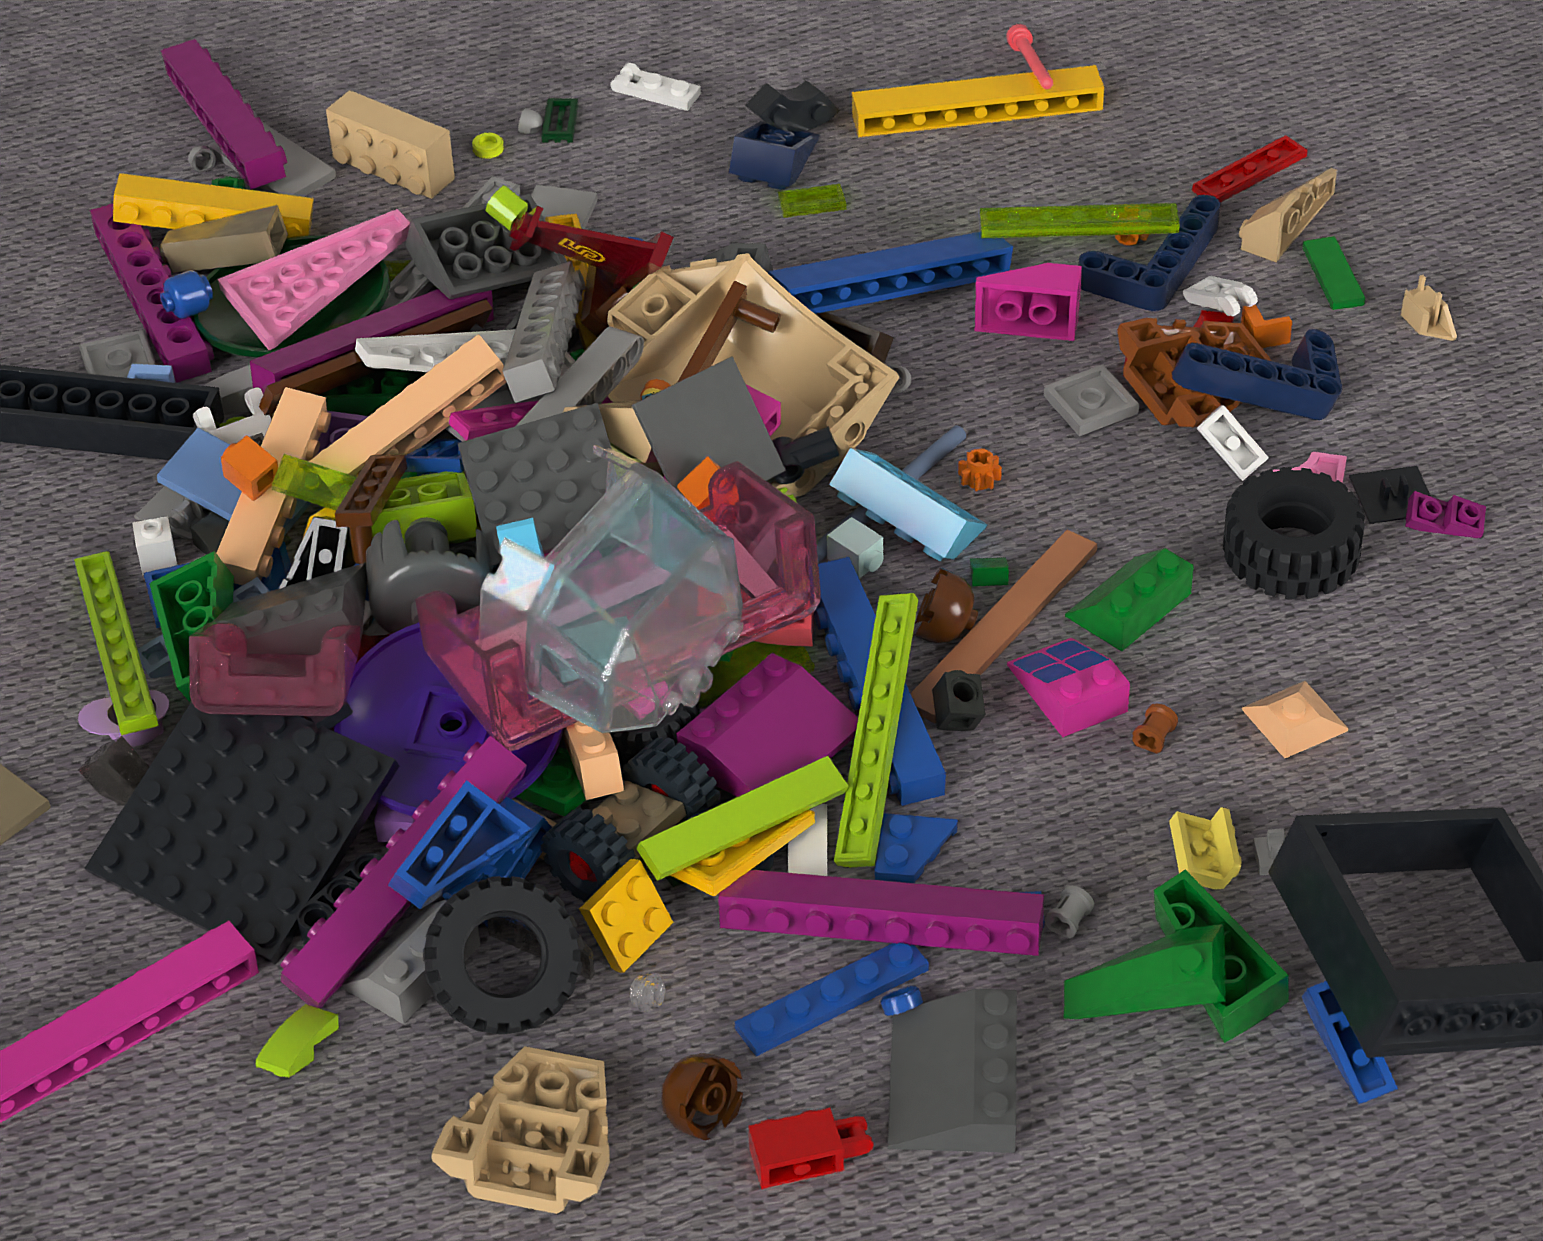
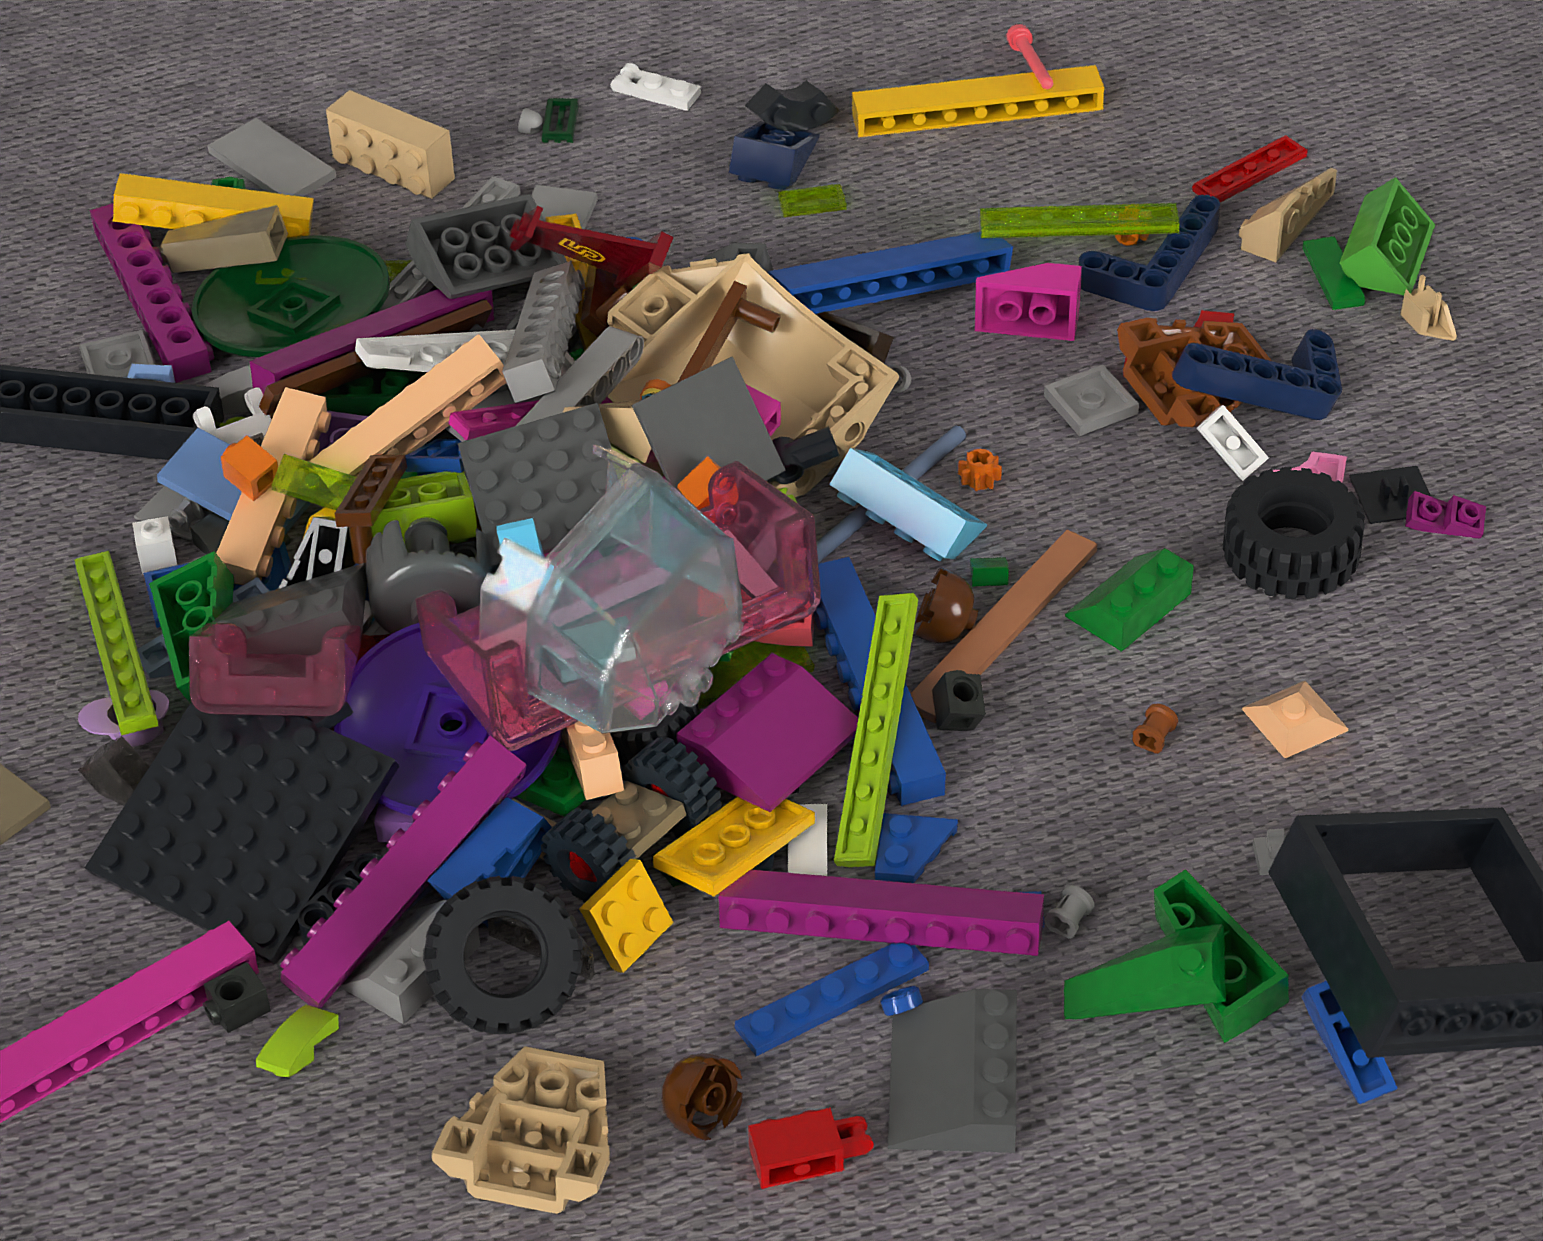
(186, 294): blue head -> none
(197, 163): light grey hinge -> none
(225, 114): magenta brick -> none
(235, 998): none -> pearl dark grey brick
(296, 285): bright pink wing -> none
(458, 844): blue wedge -> none
(487, 145): neon yellow tile -> none
(506, 207): lime brick -> none
(647, 992): clear plate -> none
(741, 818): lime tile -> none
(857, 542): light aqua brick -> none
(1073, 685): dark pink slope -> none
(1206, 847): light yellow bracket -> none
(1221, 295): white hinge -> none
(1266, 332): orange panel -> none
(1387, 240): none -> bright green slope

